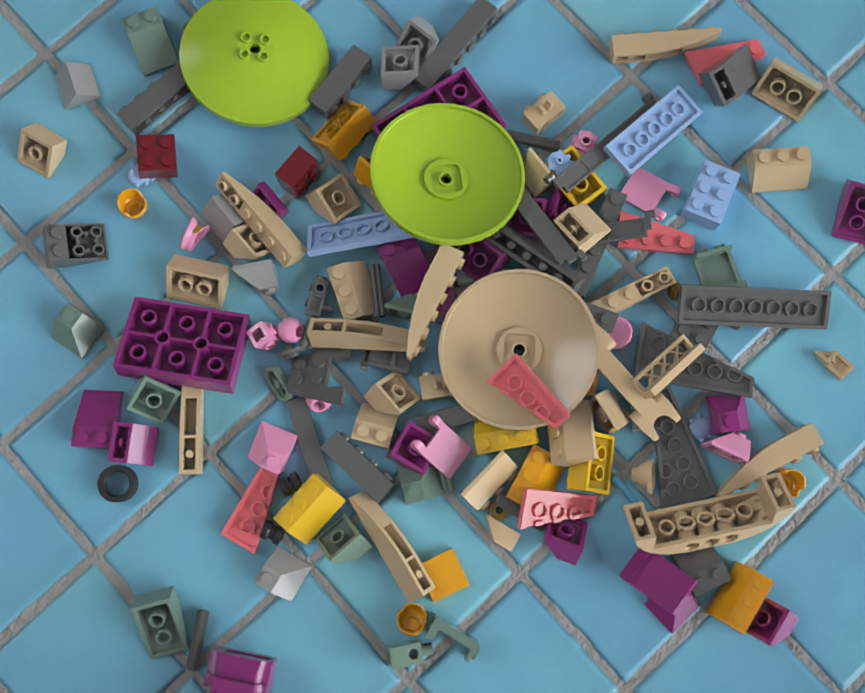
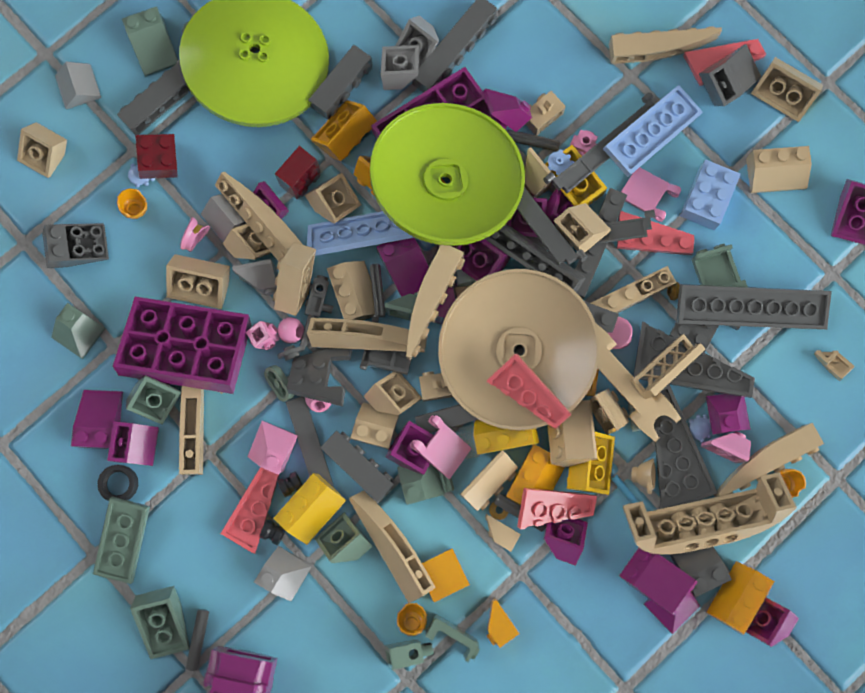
(121, 540): none -> sand green tile
(294, 278): none -> tan brick
(500, 626): none -> light orange slope
(508, 109): none -> magenta slope

